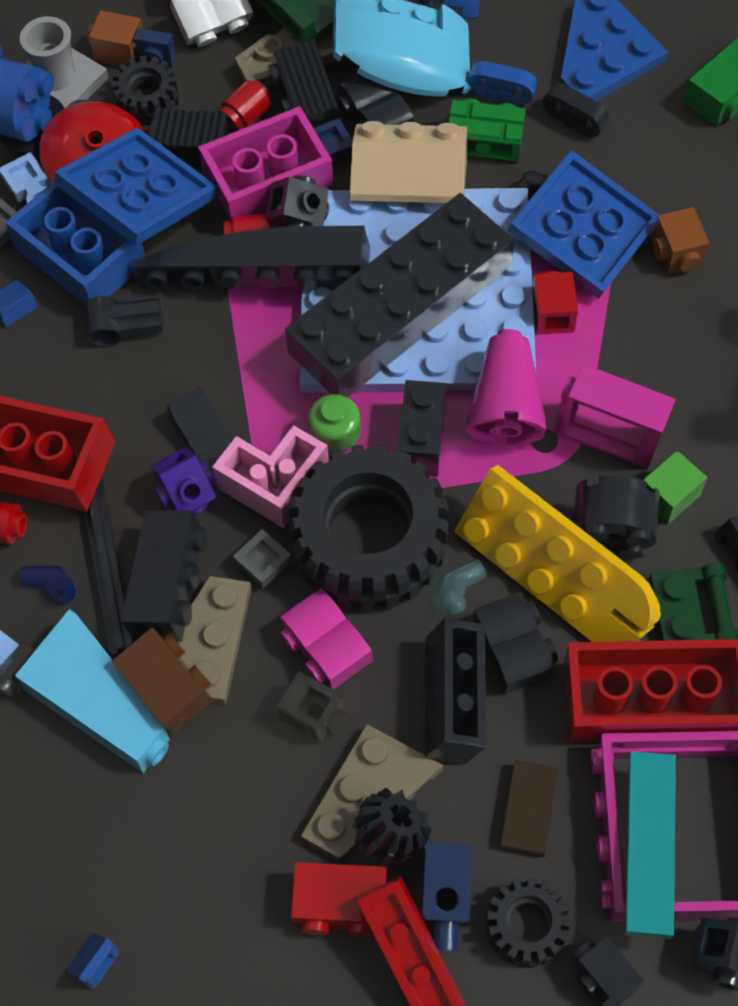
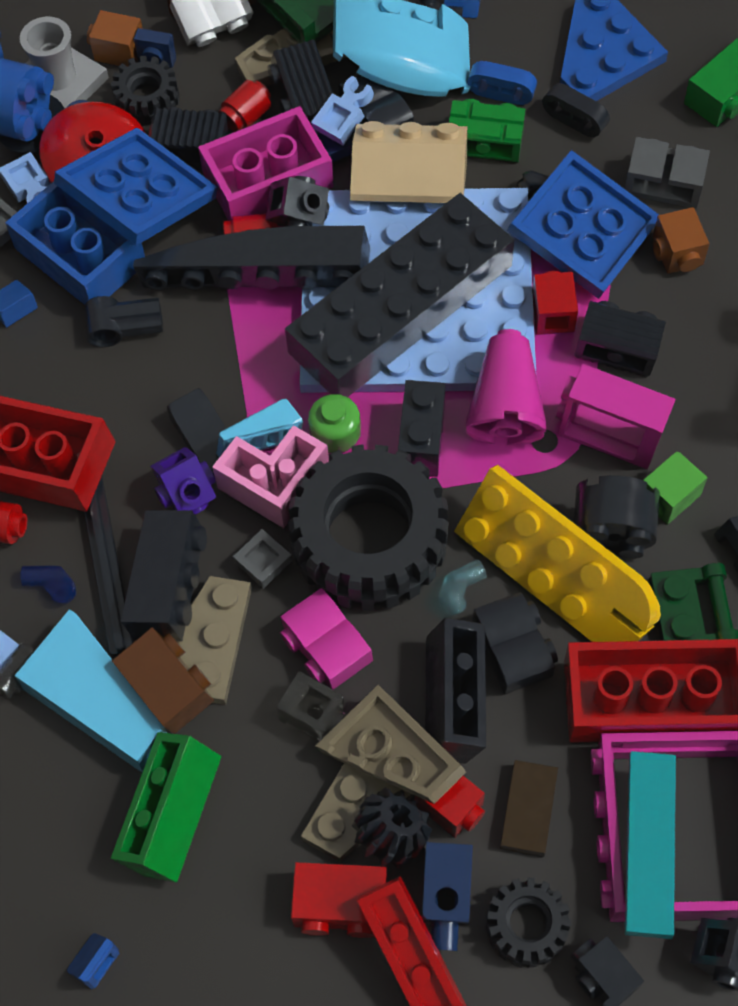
(166, 807): none -> green brick
(263, 428): none -> medium azure slope
(340, 115): none -> light blue plate
(392, 747): none -> dark tan wing
(457, 807): none -> red brick
(620, 338): none -> black brick
(666, 172): none -> dark grey piece

